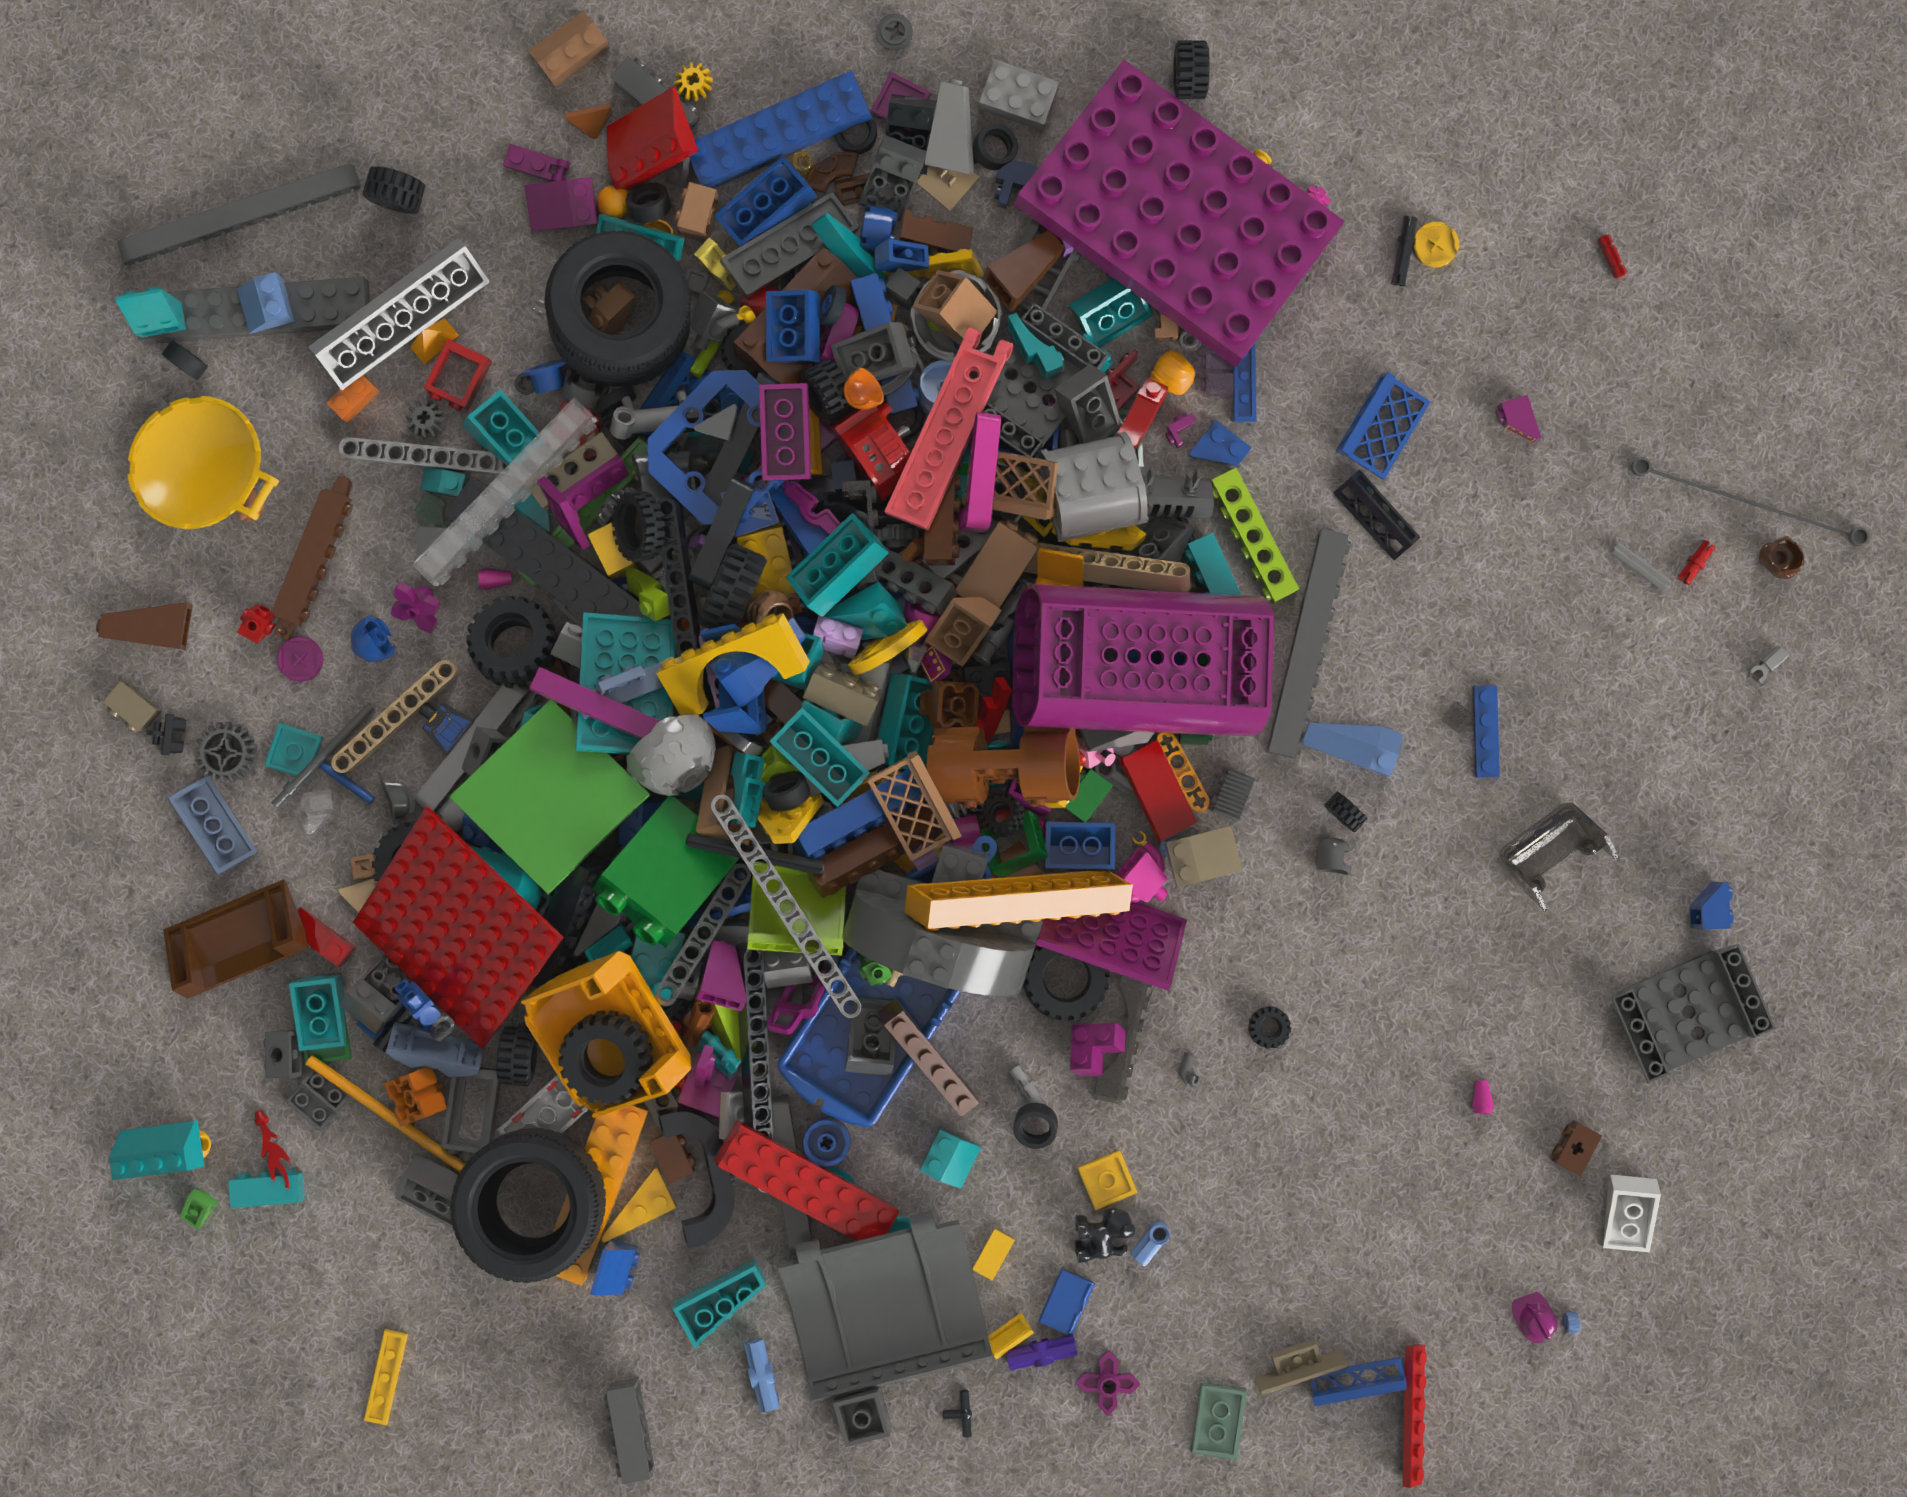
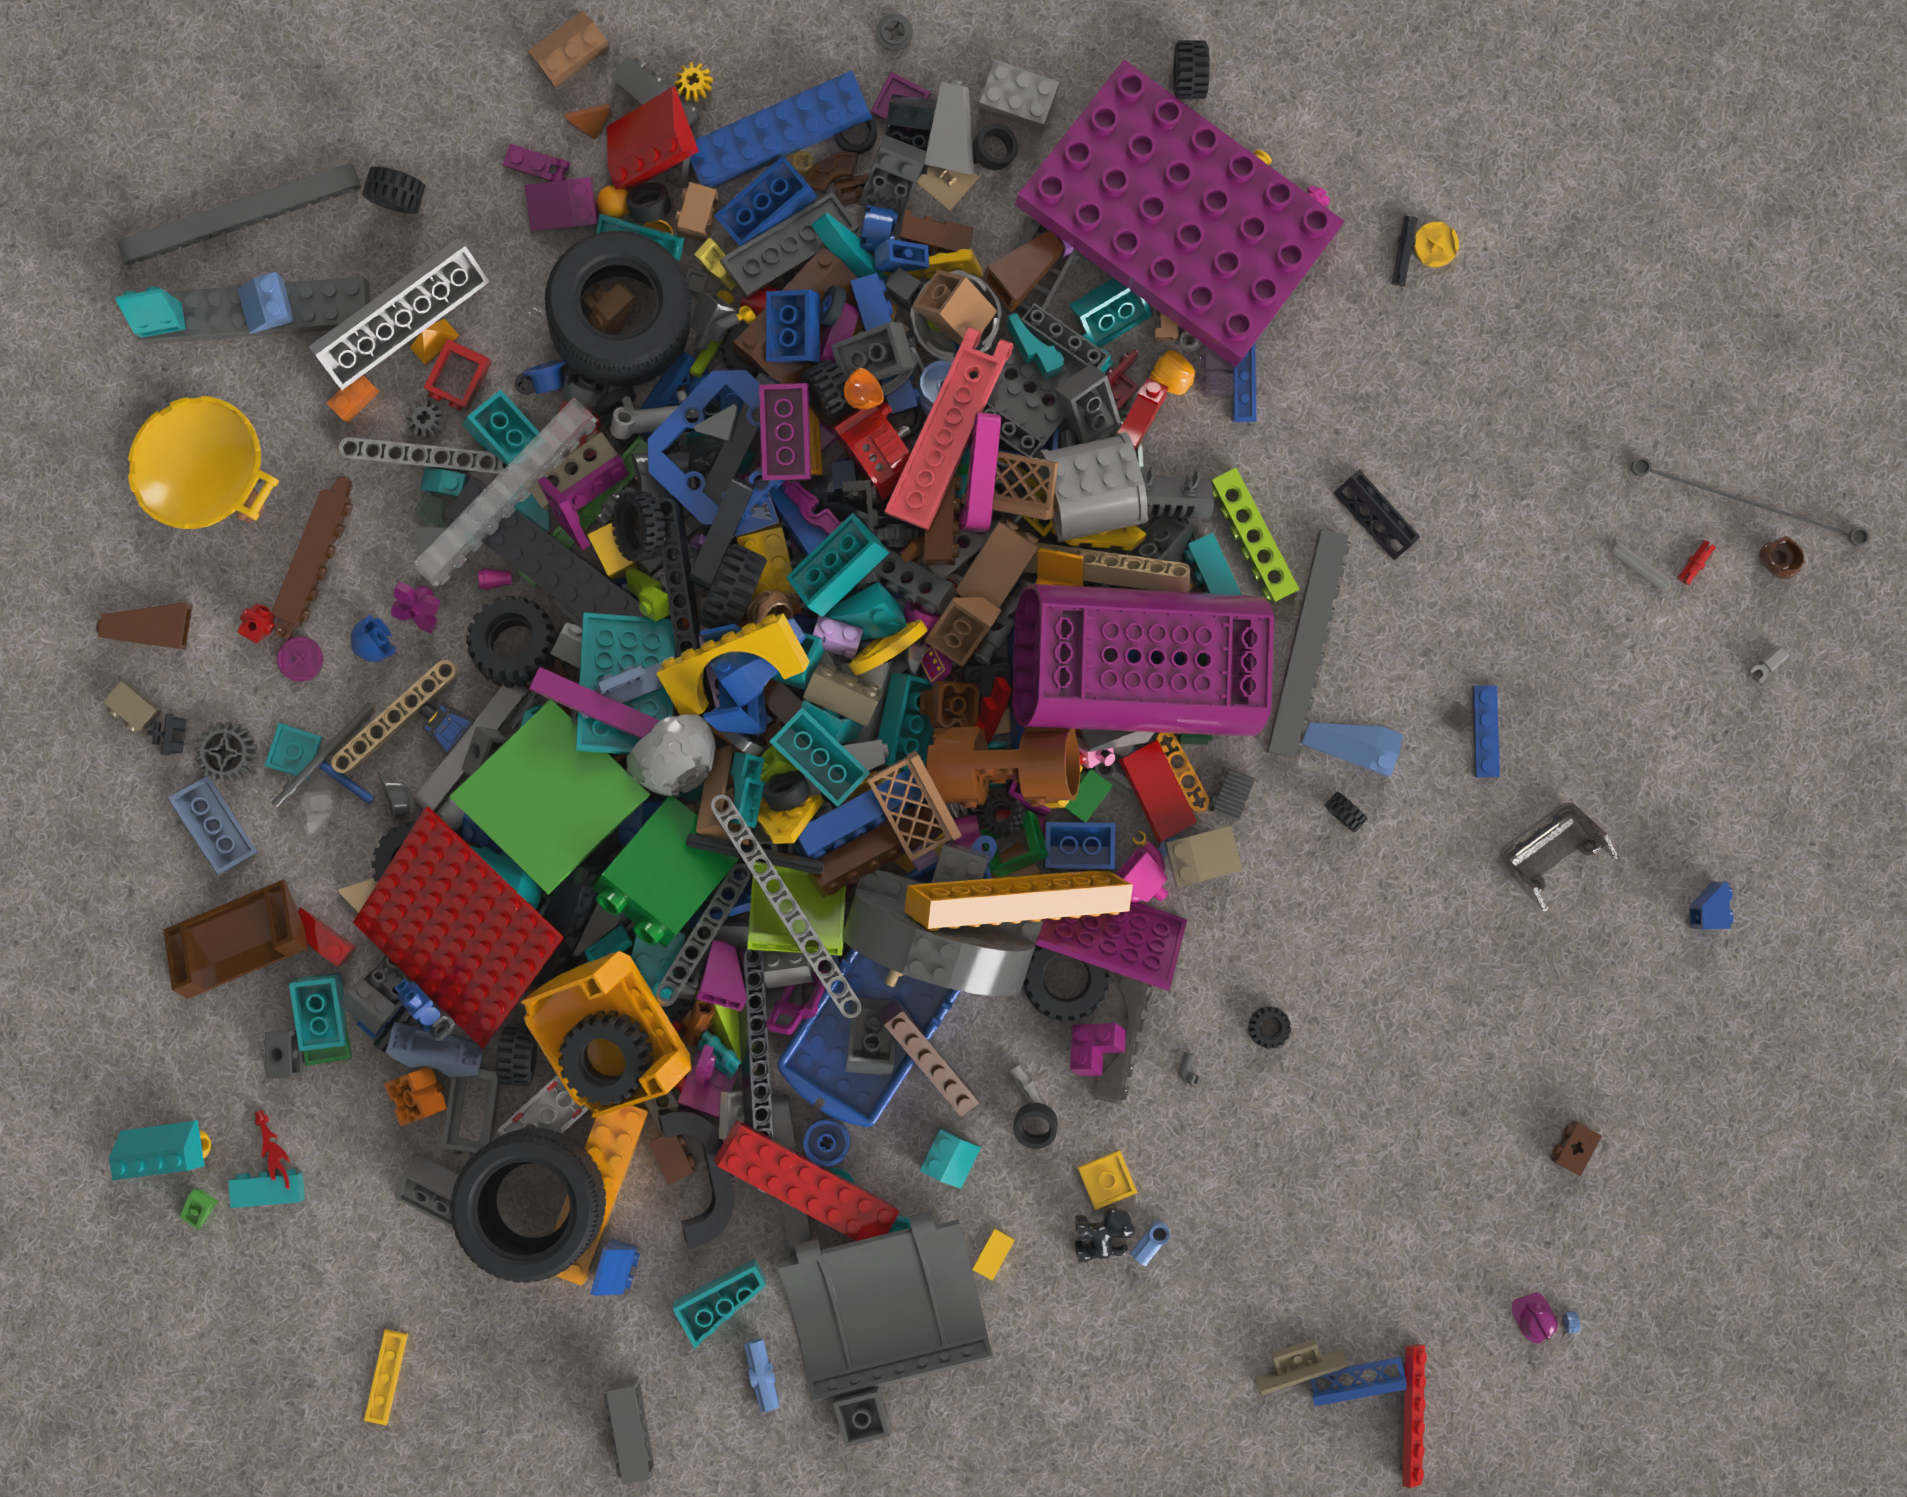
(184, 360): black tyre -> none
(317, 1100): dark grey slope -> none
(362, 867): medium nougat tile -> none
(384, 1112): light orange piece -> none
(647, 1204): yellow wing -> none
(873, 971): bright green brick -> none
(964, 1413): black piece -> none
(1009, 1335): yellow tile -> none
(1012, 175): dark blue brick -> none
(1041, 1352): dark purple piece -> none
(1066, 1302): blue piece -> none
(1120, 1383): magenta plant -> none
(1180, 423): magenta bracket -> none
(1219, 1421): sand green tile -> none
(1220, 446): blue wing -> none
(1331, 856): dark grey helmet -> none
(1368, 412): blue fence -> none
(1482, 1098): dark pink cone -> none
(1519, 418): magenta slope -> none
(1612, 256): red axle -> none
(1630, 1213): white slope -> none
(1723, 1002): dark grey slope -> none

